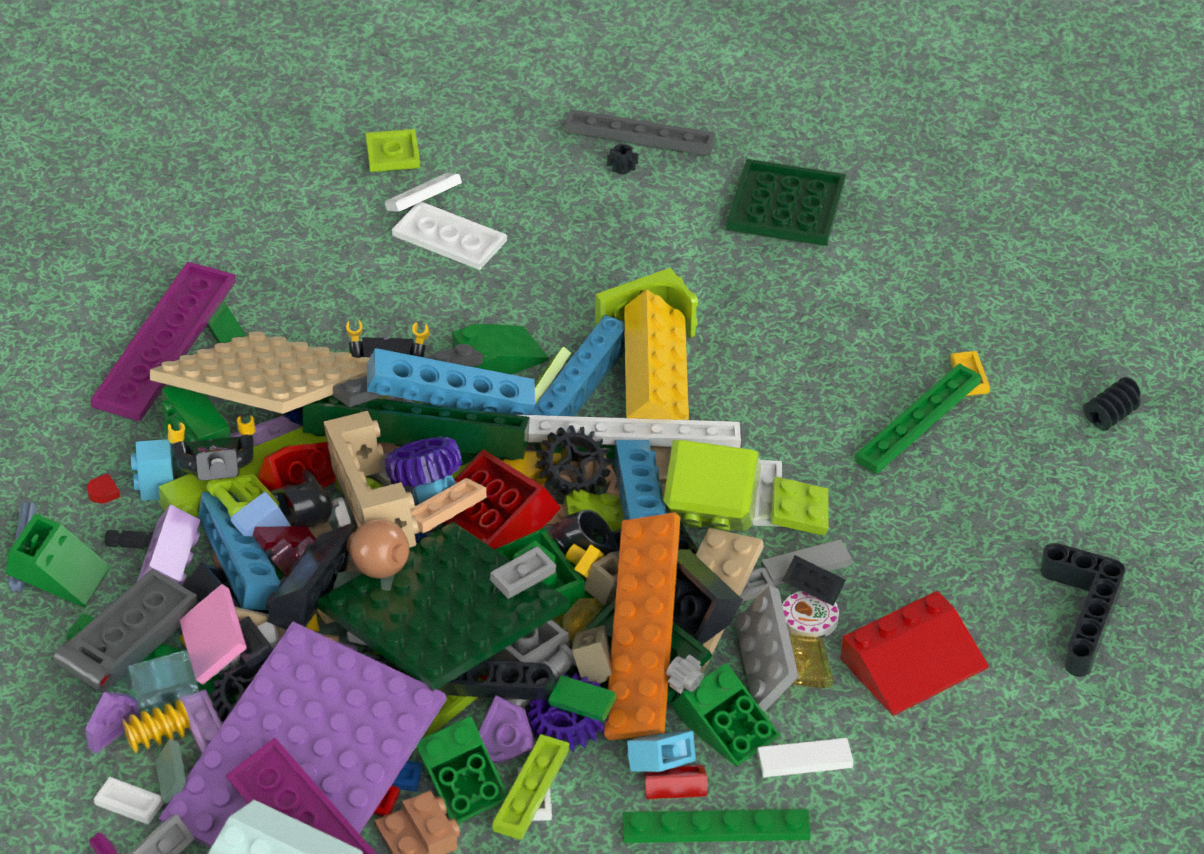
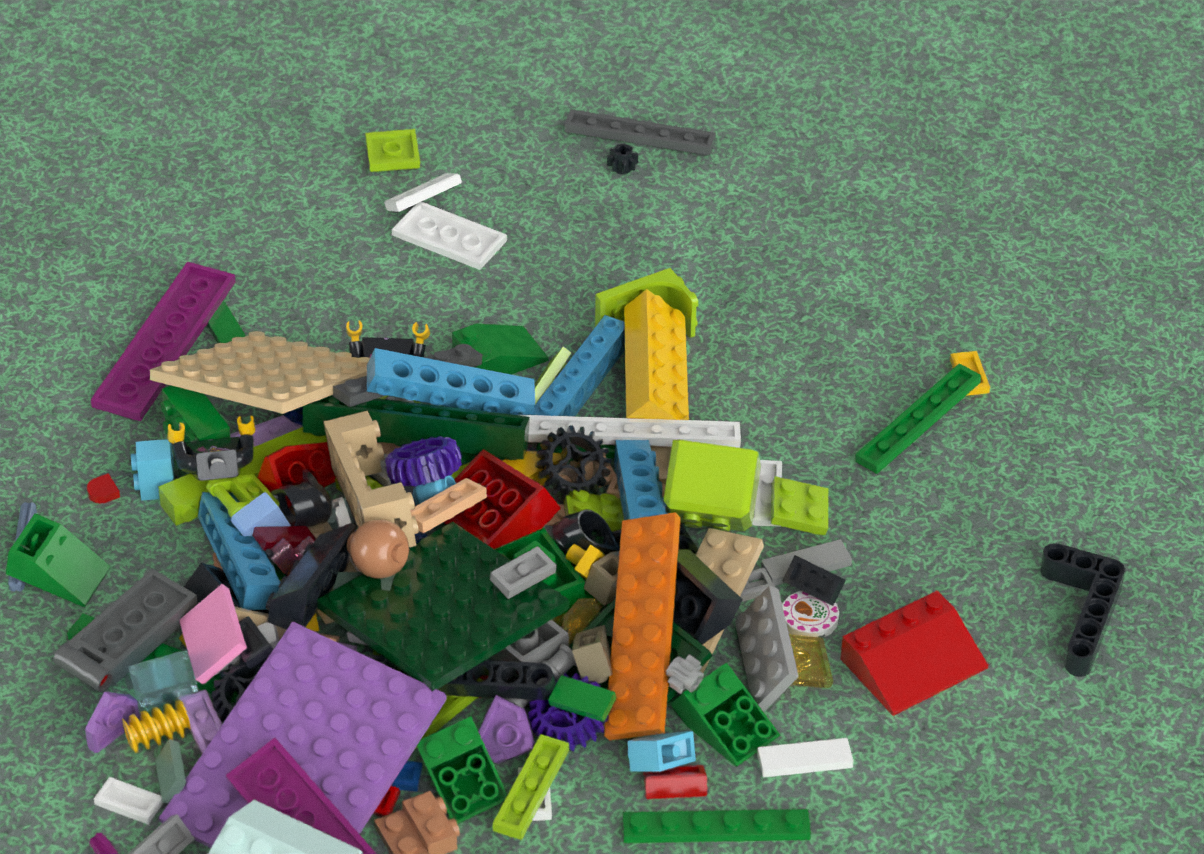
(128, 539): black axle -> none
(171, 545): lavender brick -> none
(786, 202): dark green plate -> none
(1113, 404): black piece -> none

